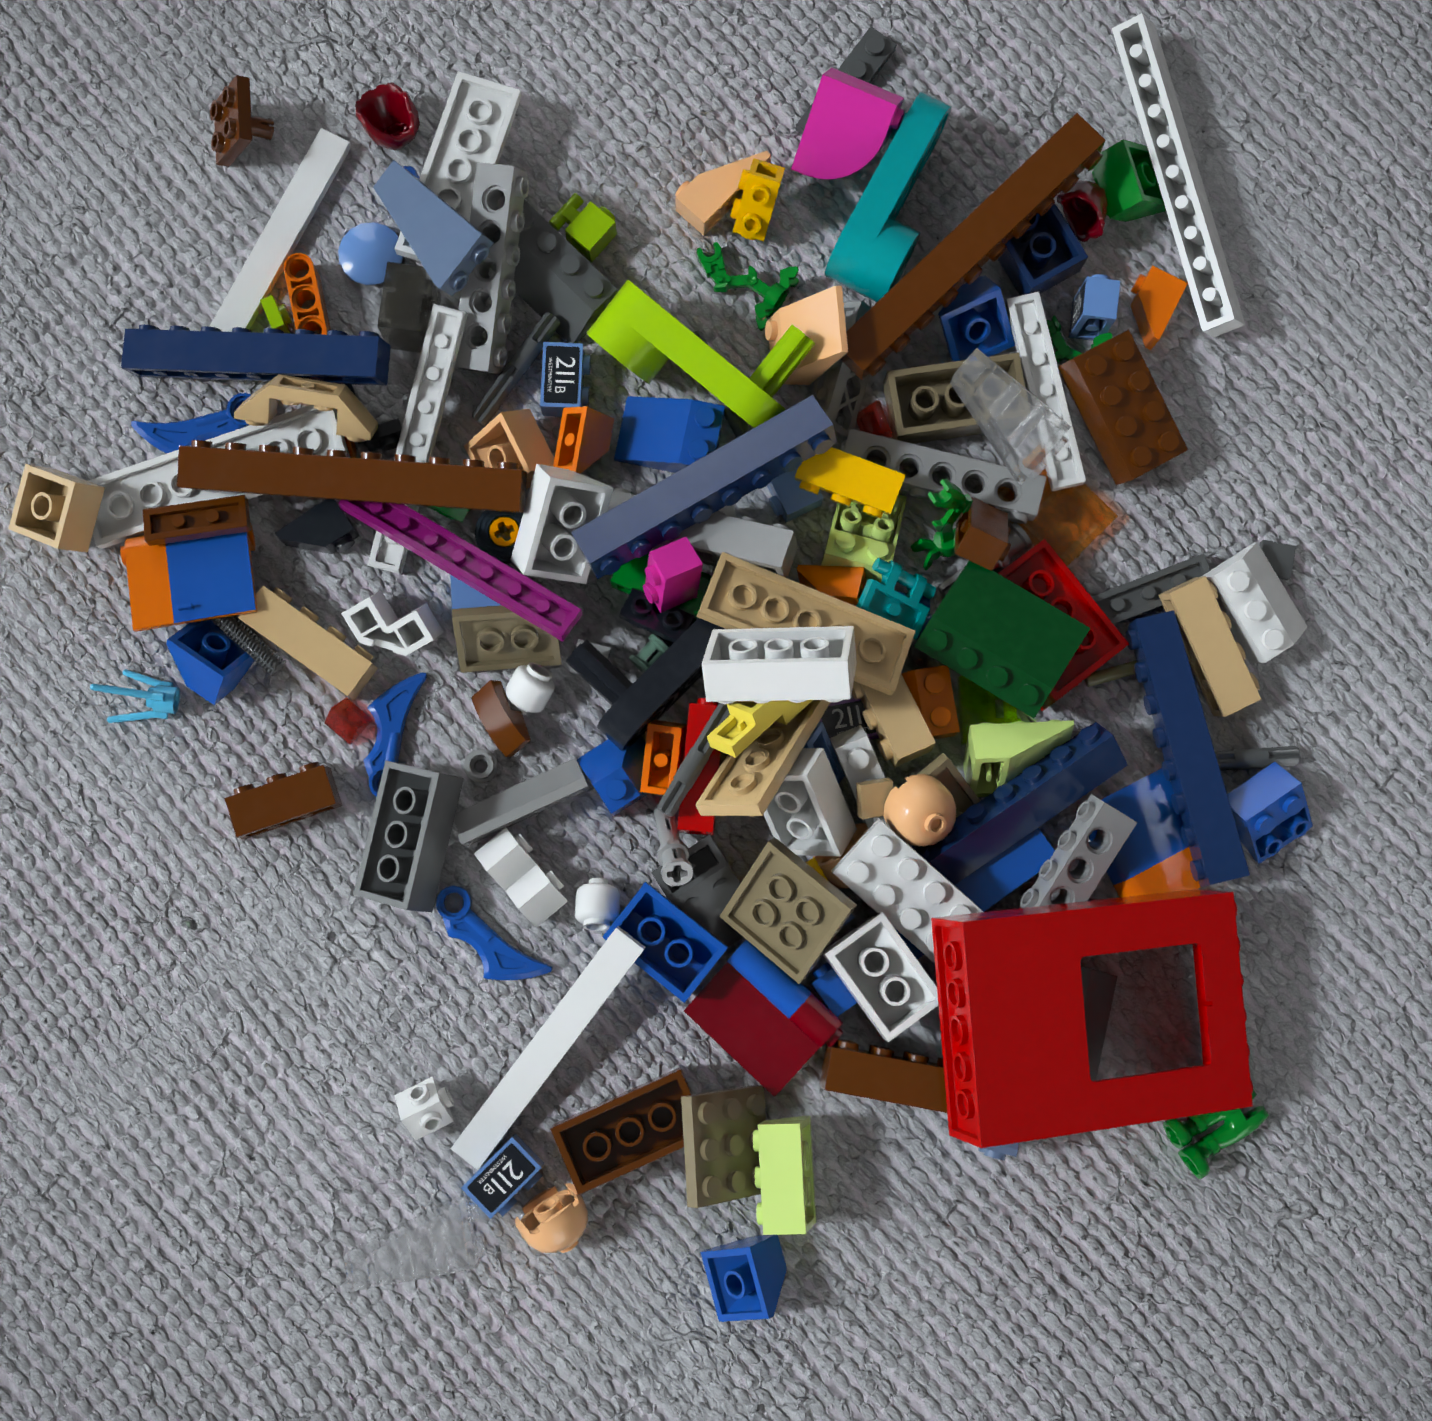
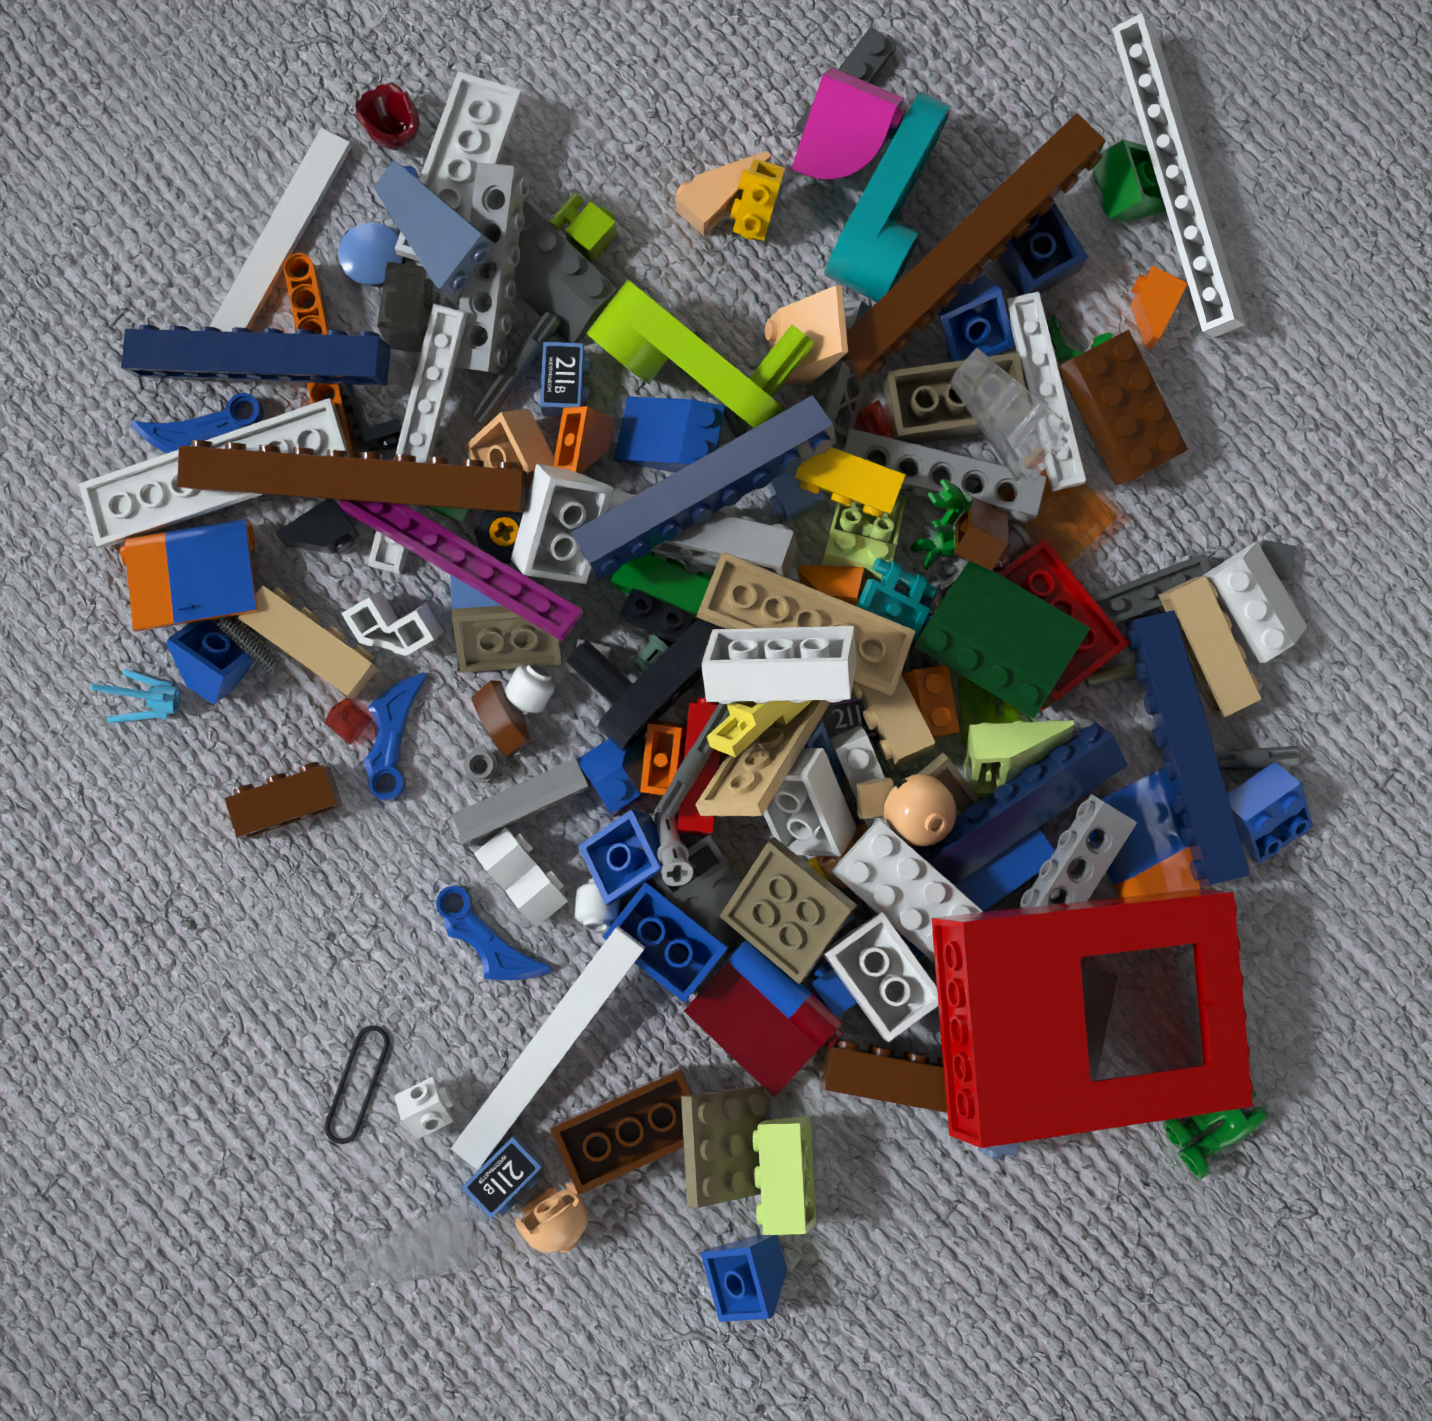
(56, 508): tan brick -> none
(196, 520): reddish brown plate -> none
(235, 123): reddish brown plate -> none
(277, 314): lime plate -> none
(352, 417): tan slope -> none
(370, 1089): none -> black piece
(408, 837): dark grey slope -> none
(622, 855): none -> blue slope
(672, 574): dark pink brick -> none
(773, 296): green piece -> none
(1085, 209): dark red hair -> none
(1094, 307): medium blue brick -> none

